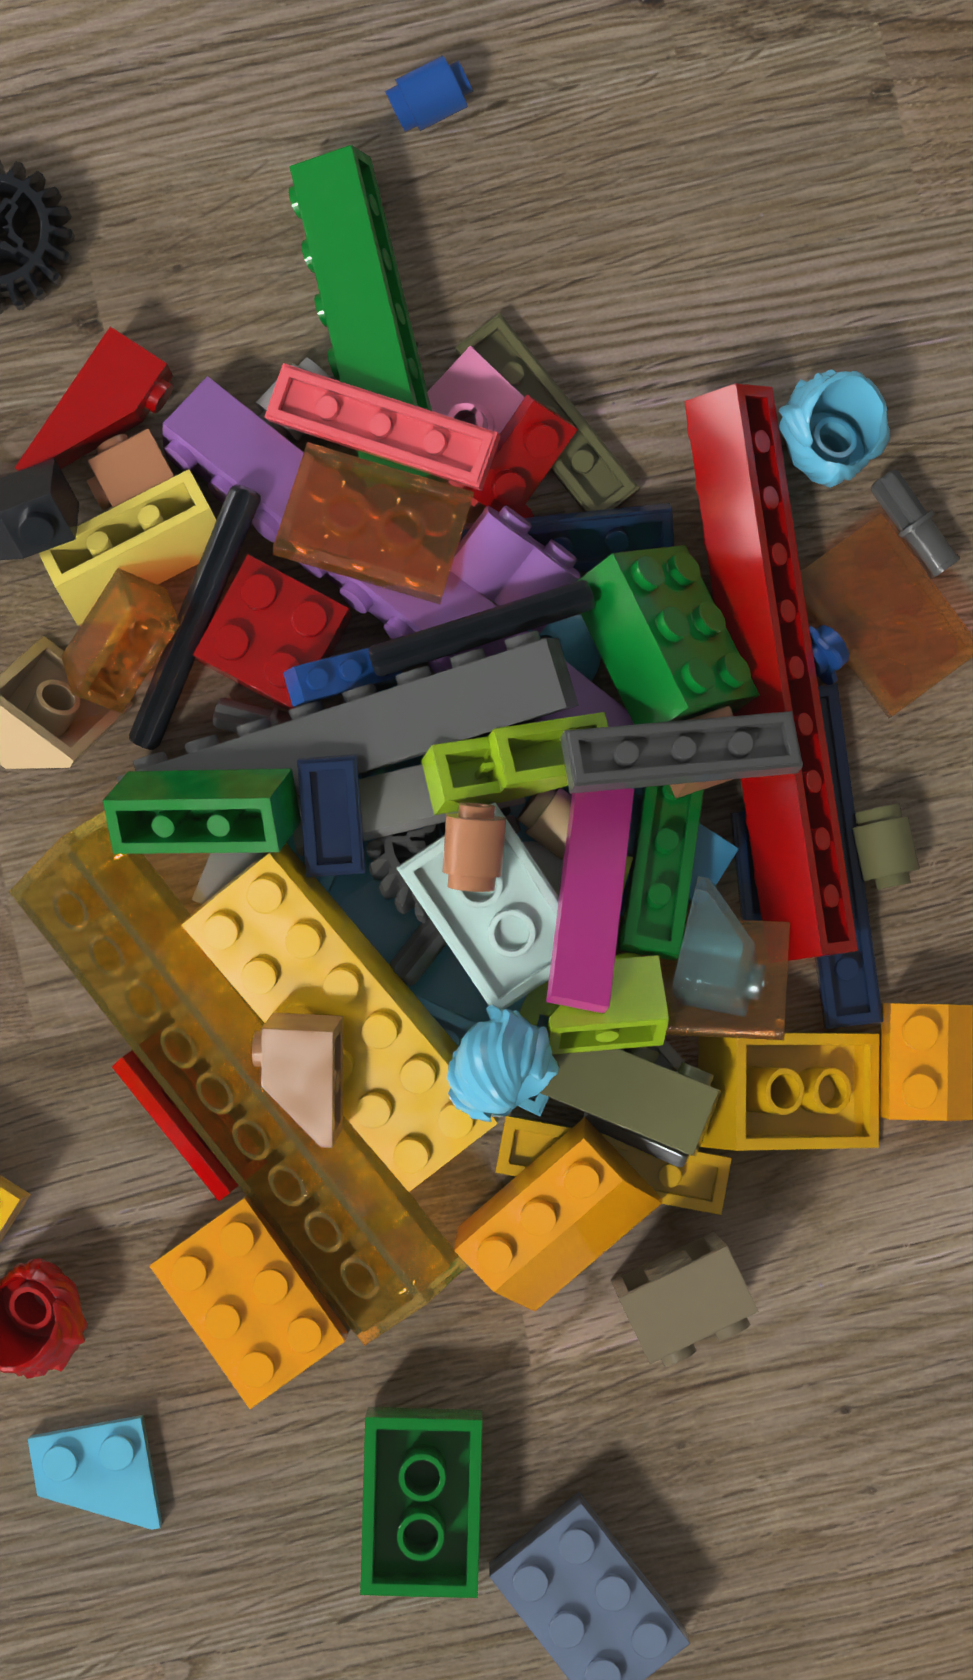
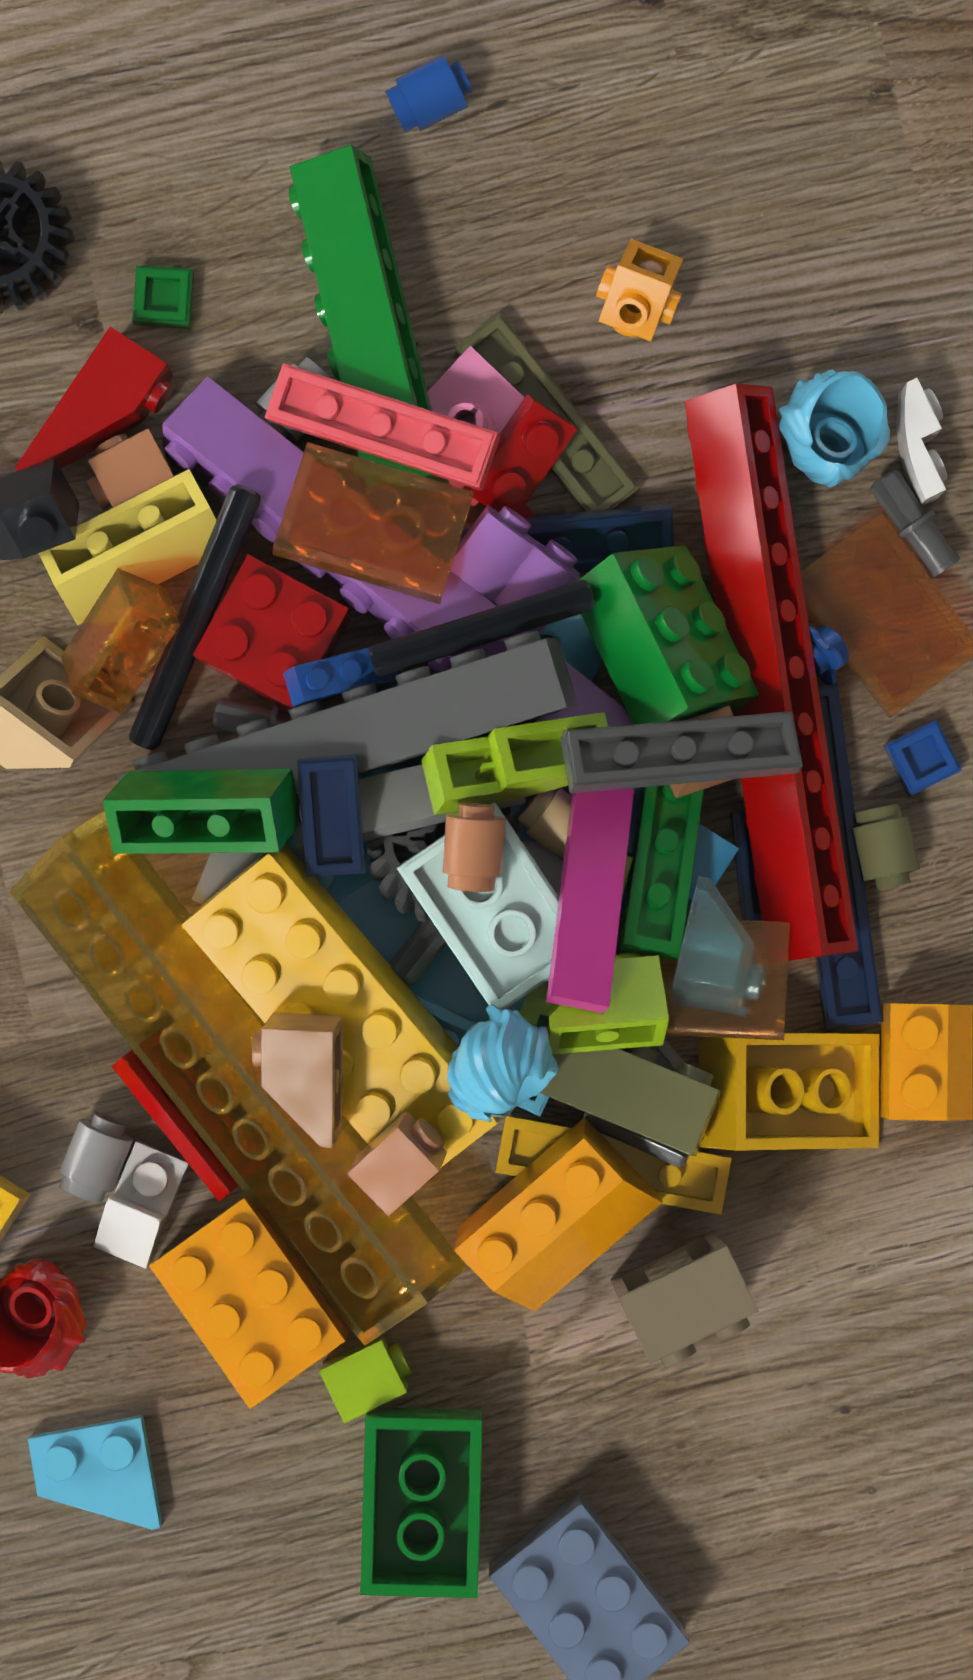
(95, 1157): none -> light grey brick
(140, 1204): none -> white slope
(163, 297): none -> green tile
(366, 1377): none -> lime brick
(398, 1162): none -> nougat brick
(640, 291): none -> light orange brick
(917, 424): none -> white slope
(922, 758): none -> blue tile

